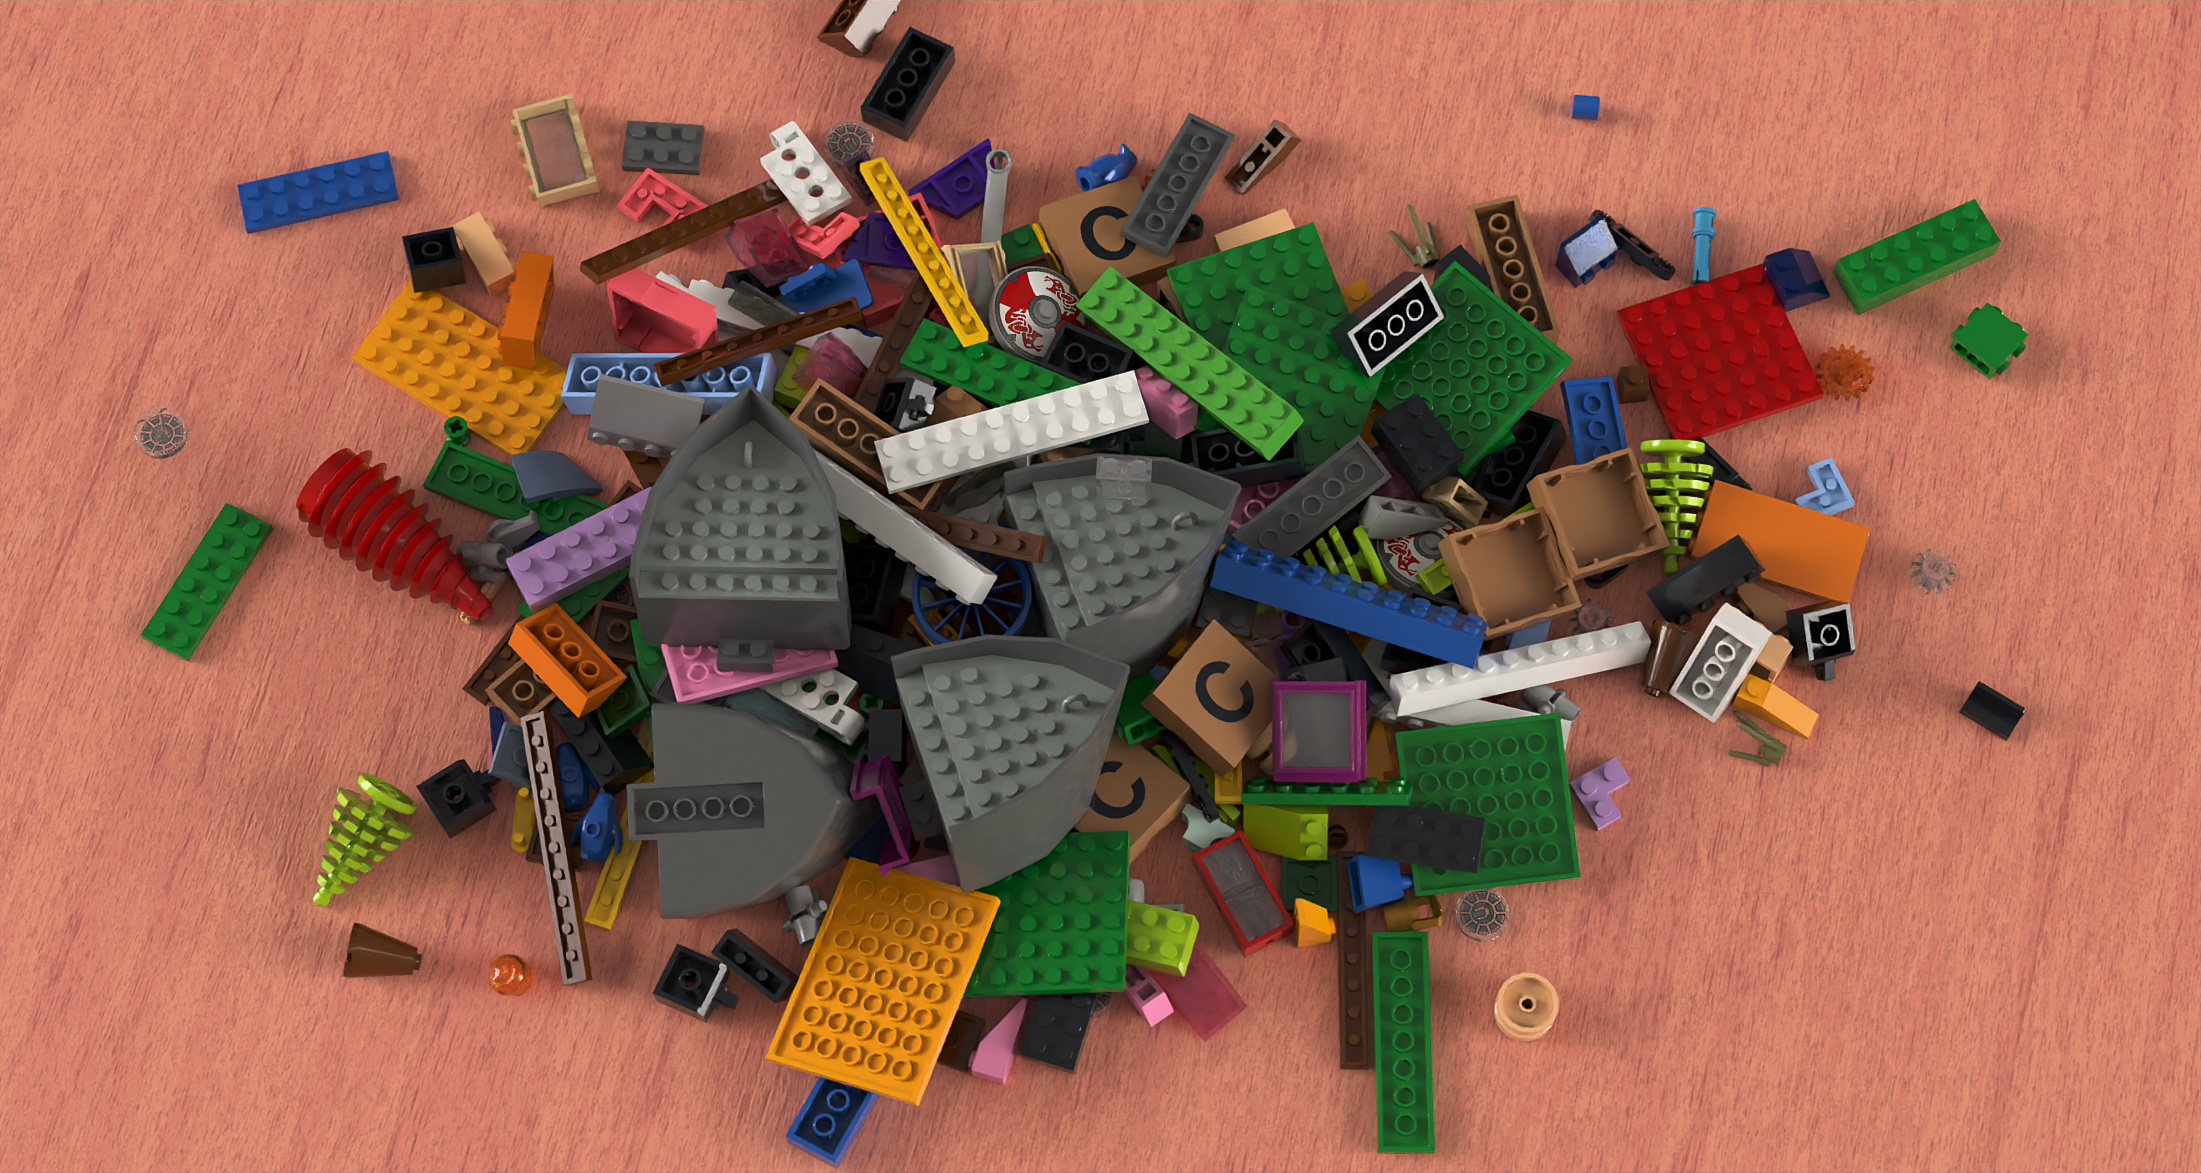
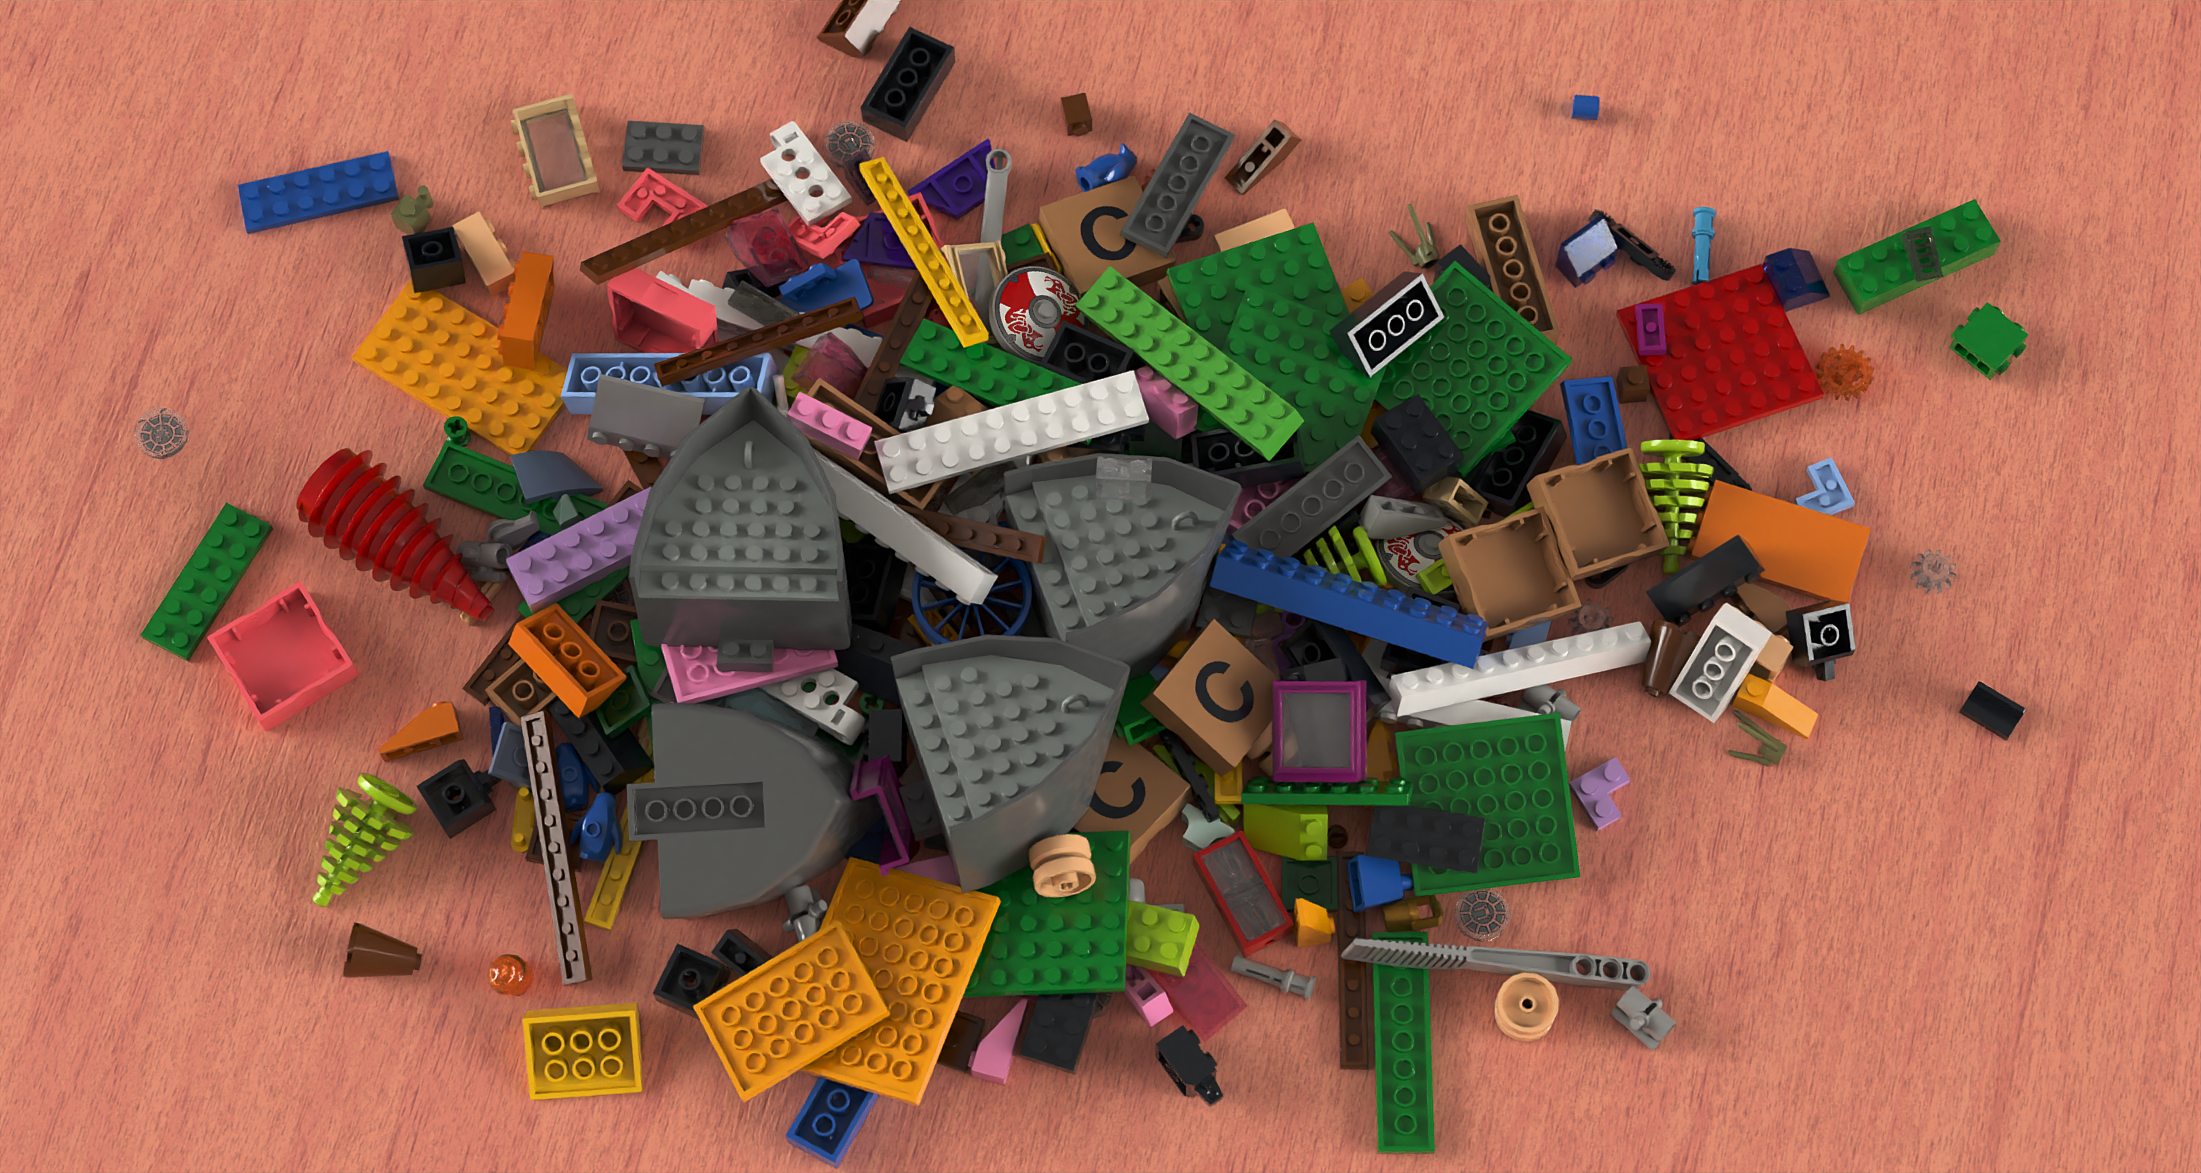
(283, 656): none -> coral tile
(412, 214): none -> olive brick
(428, 730): none -> orange slope
(566, 513): none -> sand green slope
(583, 1050): none -> yellow slope
(781, 397): none -> white bar
(791, 1010): none -> light orange plate
(829, 425): none -> bright pink brick
(1062, 865): none -> light nougat wheel
(1076, 114): none -> reddish brown brick
(1189, 1066): none -> black hinge
(1286, 980): none -> light grey pin
(1551, 965): none -> light grey piece
(1643, 1017): none -> light grey pin
(1650, 329): none -> magenta plate
(1911, 250): none -> clear smoke slope

